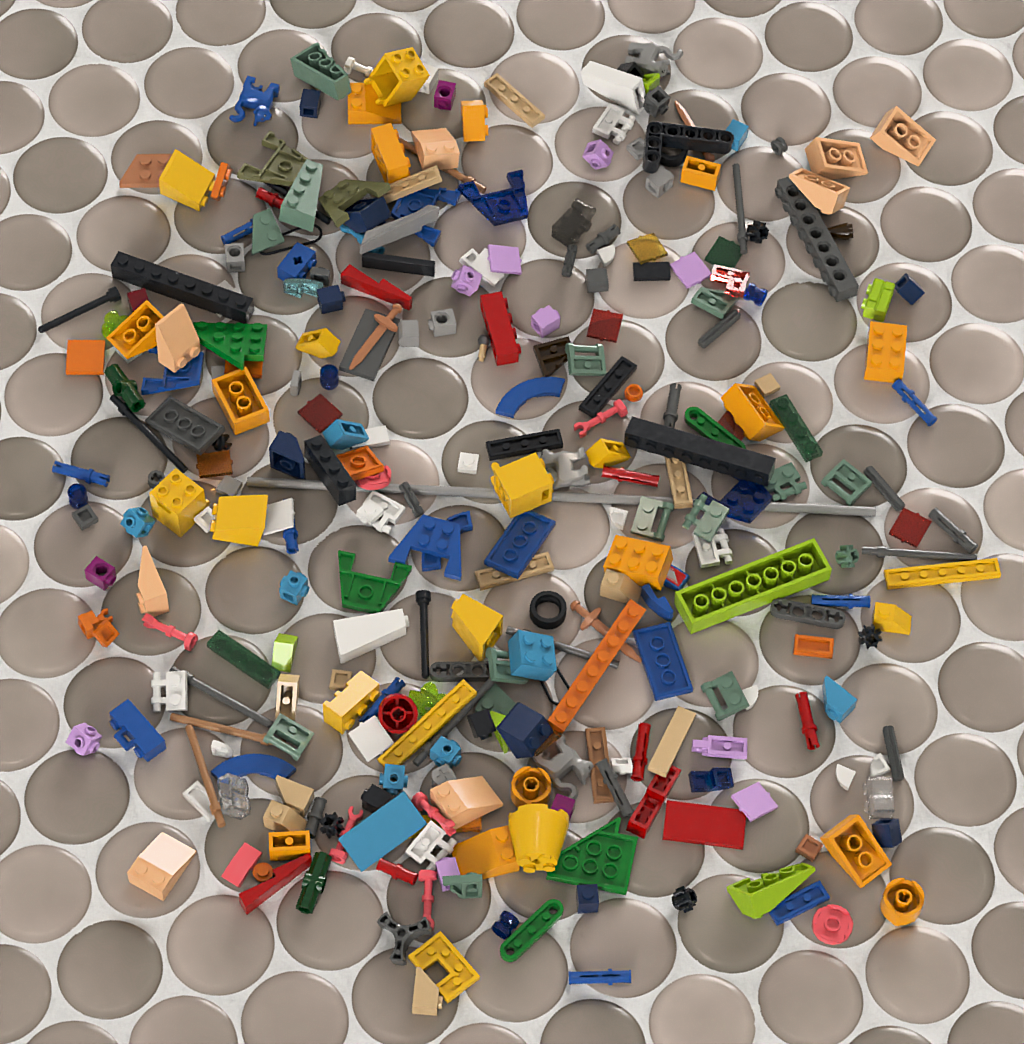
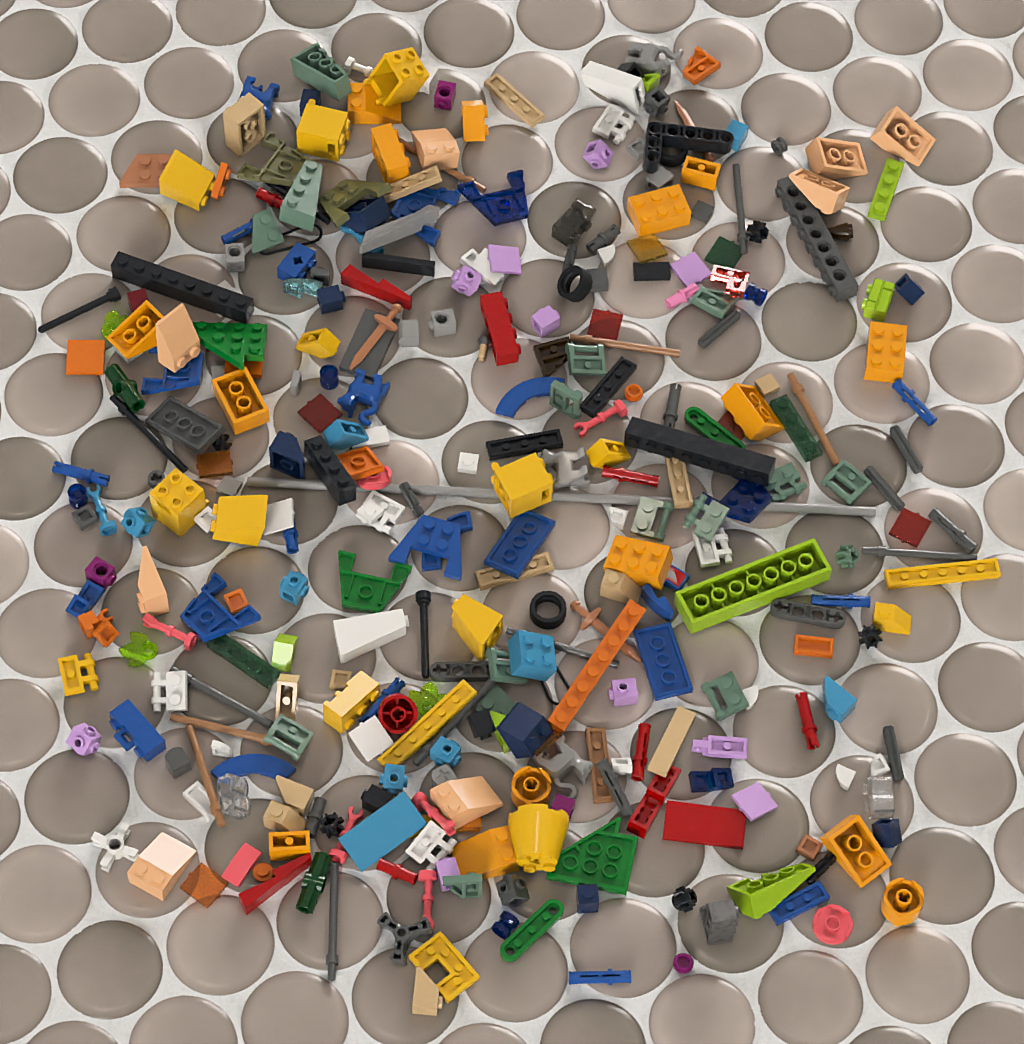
(71, 674): none -> yellow plate
(86, 599): none -> blue slope
(107, 527): none -> dark azure piece
(118, 839): none -> white pin
(136, 649): none -> clear neon green plate
(177, 762): none -> dark grey piece
(204, 885): none -> clear orange piece
(209, 618): none -> blue wing
(235, 601): none -> orange plate
(244, 124): none -> tan brick
(323, 132): none -> yellow container
(332, 957): none -> dark grey bar
(364, 393): none -> blue animal
(512, 890): none -> dark grey brick
(561, 395): none -> sand green plate
(566, 279): none -> black tyre
(588, 340): none -> medium nougat bar
(623, 692): none -> lavender brick
(659, 210): none -> light orange brick
(681, 296): none -> bright pink axle
(683, 963): none -> magenta plate
(700, 66): none -> orange wing
(702, 211): none -> dark grey tile
(719, 921): none -> flat silver wedge
(798, 391): none -> medium nougat bar
(821, 867): none -> black axle
(885, 189): none -> lime plate
(906, 449): none -> dark grey axle

